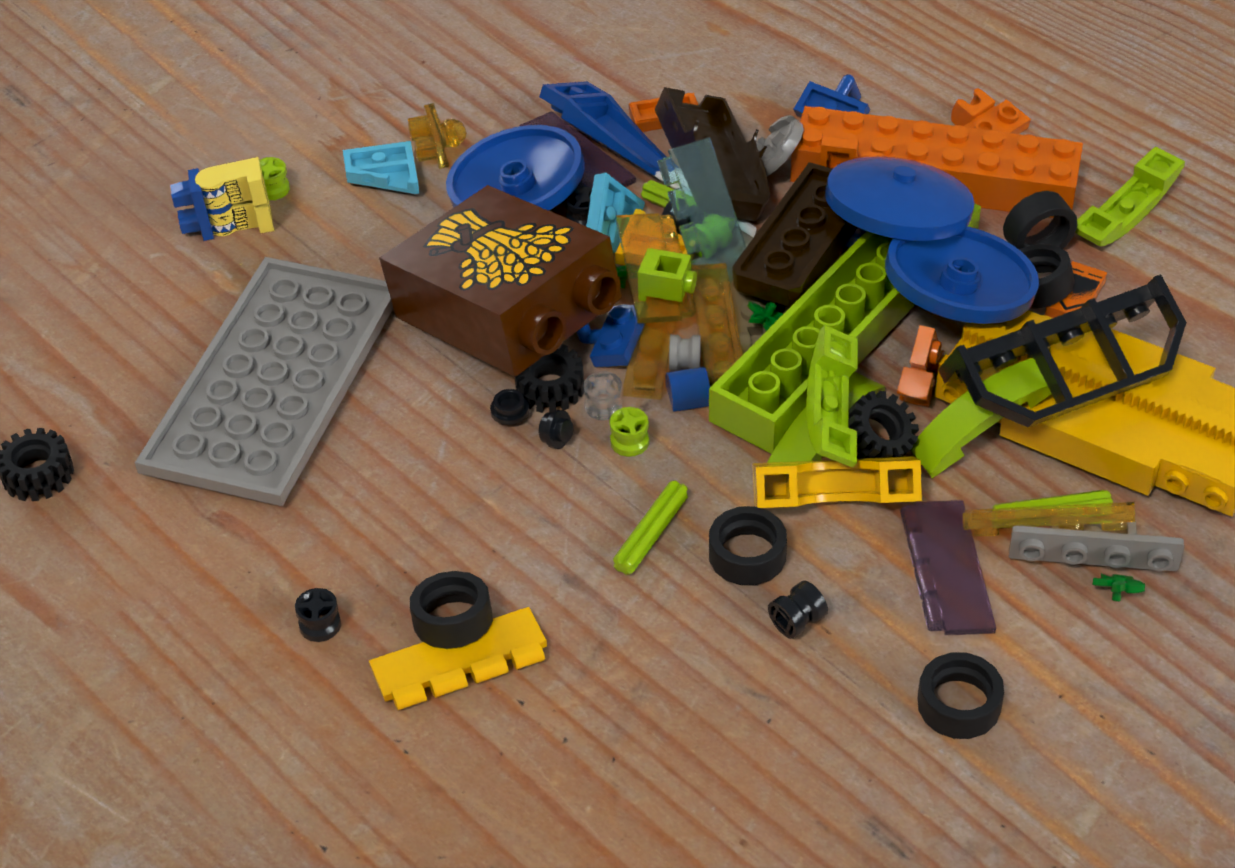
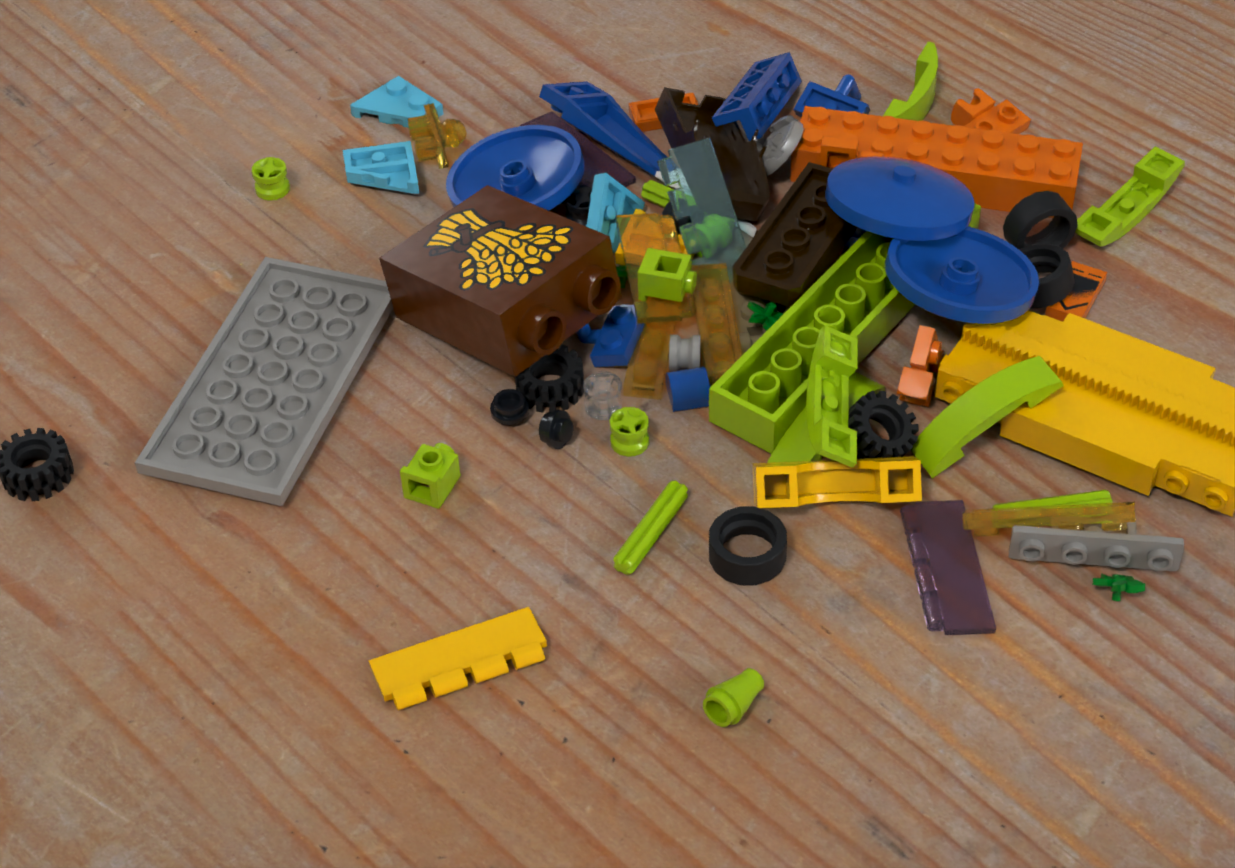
(223, 199): hips -> none
(312, 605): black wheel -> none
(395, 103): none -> medium azure wing
(434, 467): none -> lime brick
(452, 630): black tyre -> none
(730, 699): none -> lime cone
(760, 95): none -> blue fence
(794, 611): black wheel -> none
(923, 94): none -> lime slope
(965, 668): black tyre -> none
(1068, 328): black plate -> none

